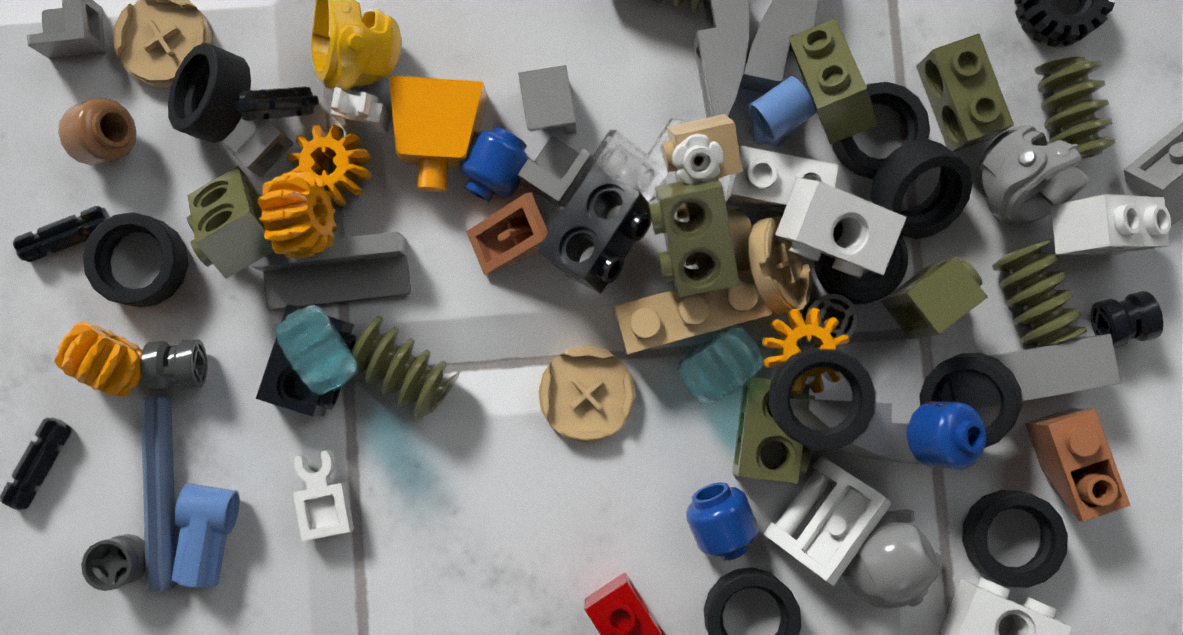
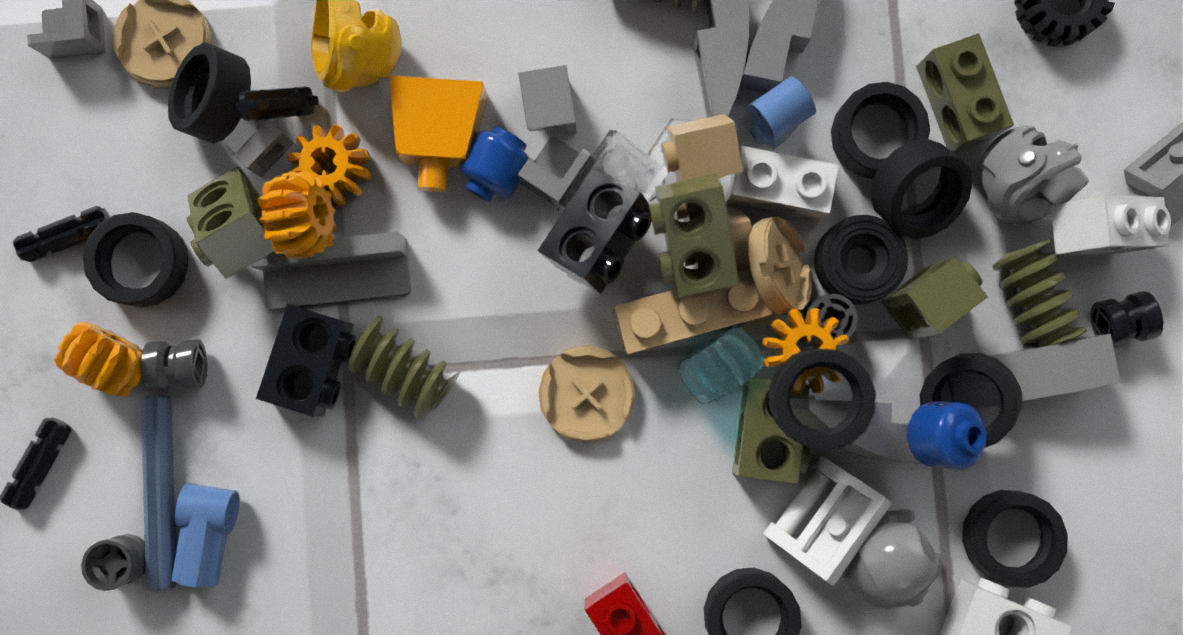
(97, 131): medium nougat head -> none
(316, 349): clear light blue gear -> none
(322, 506): white plate -> none
(360, 111): white plate -> none
(508, 235): nougat slope -> none
(697, 146): white plate -> none
(722, 521): blue head -> none
(833, 81): olive brick -> none
(867, 228): white brick -> none
(1074, 104): olive piece -> none
(1078, 462): nougat slope -> none

